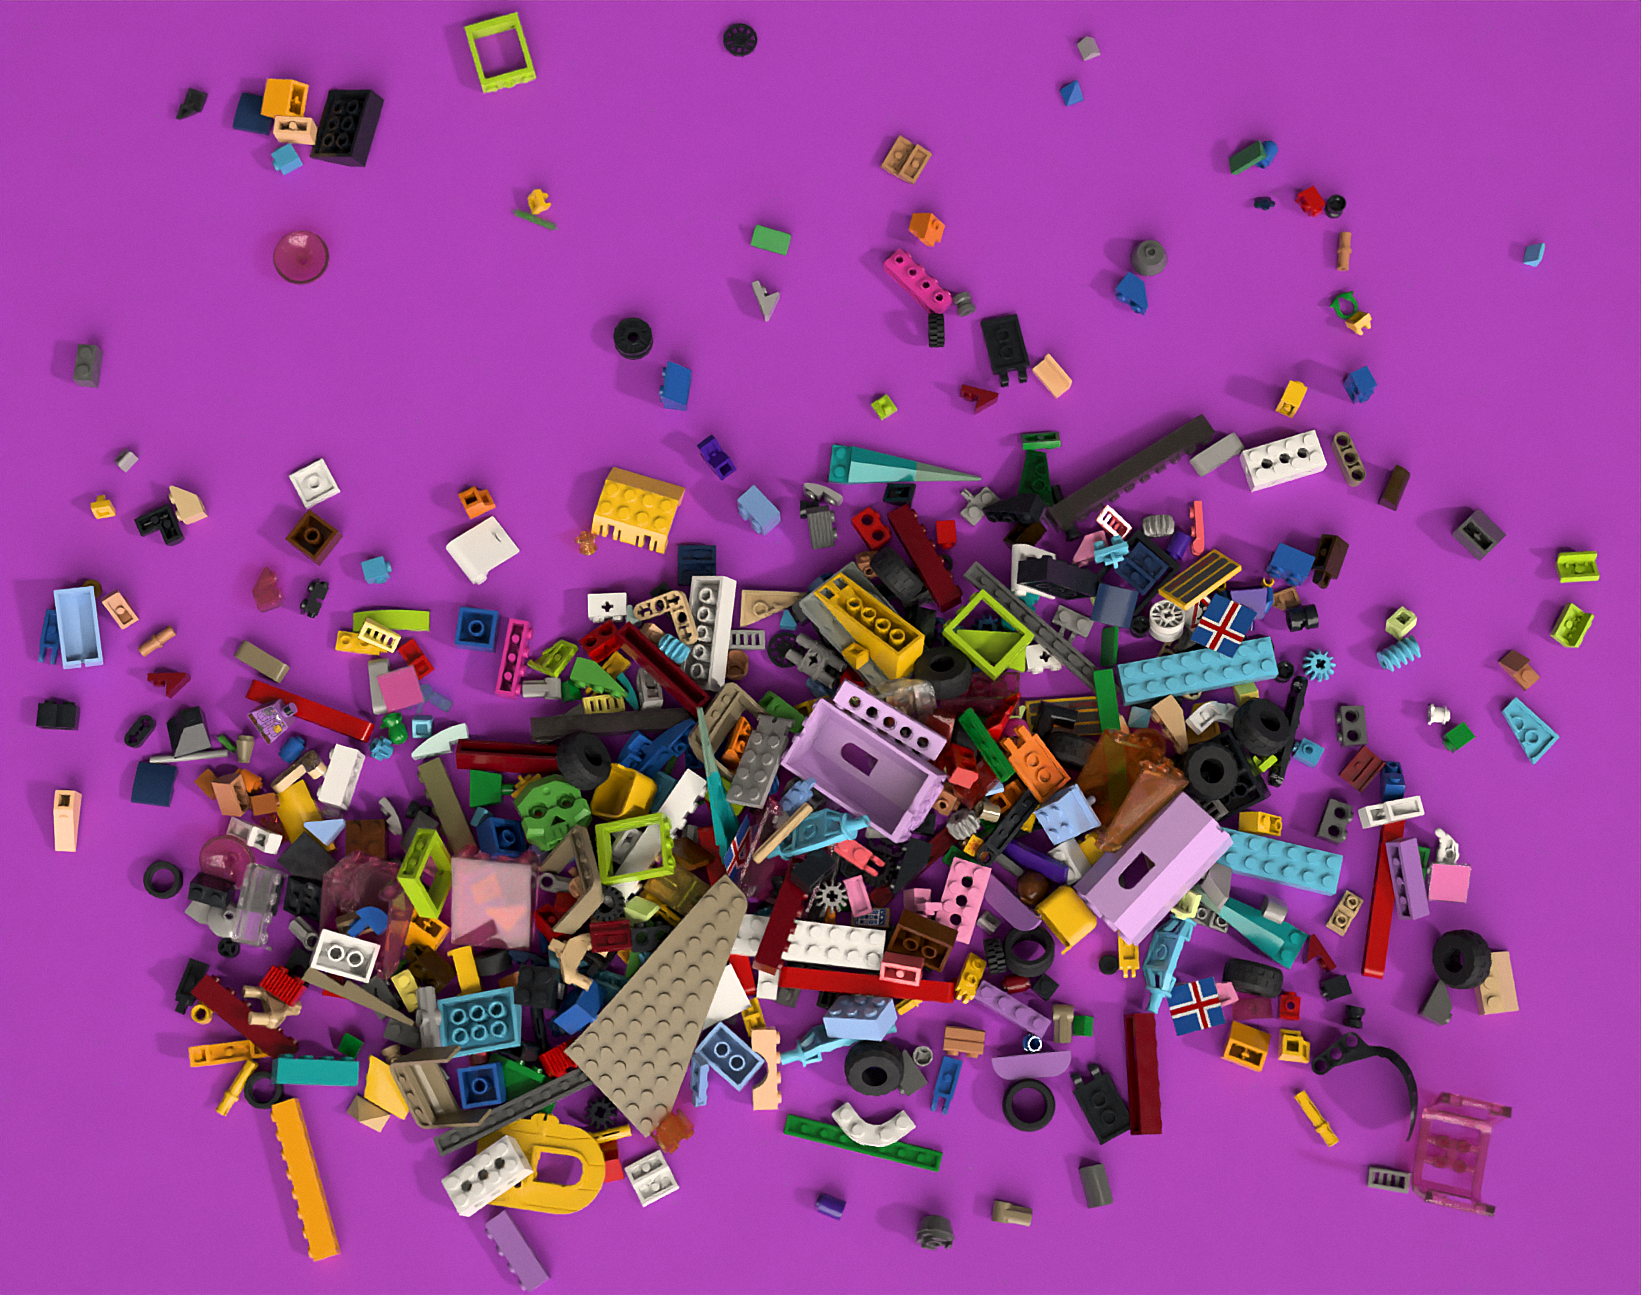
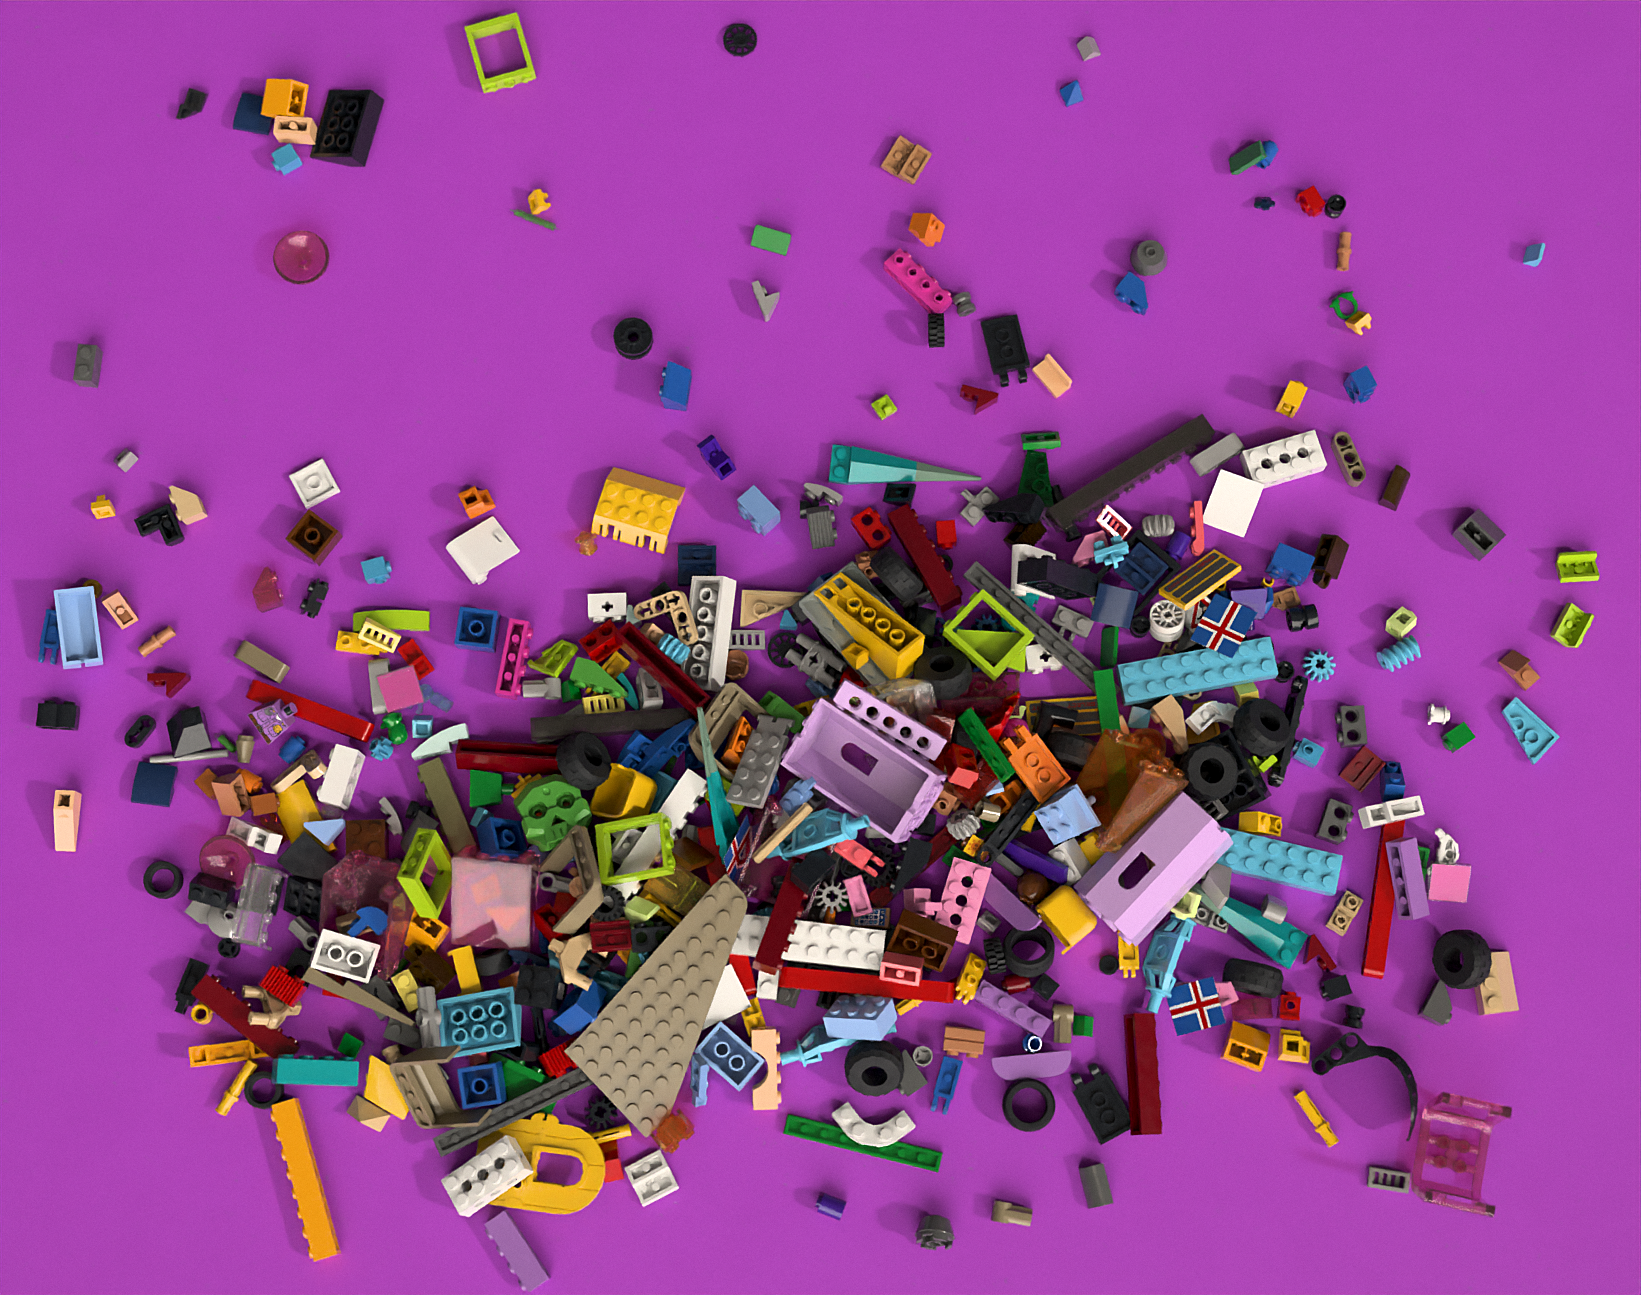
(1232, 503): none -> white sticker

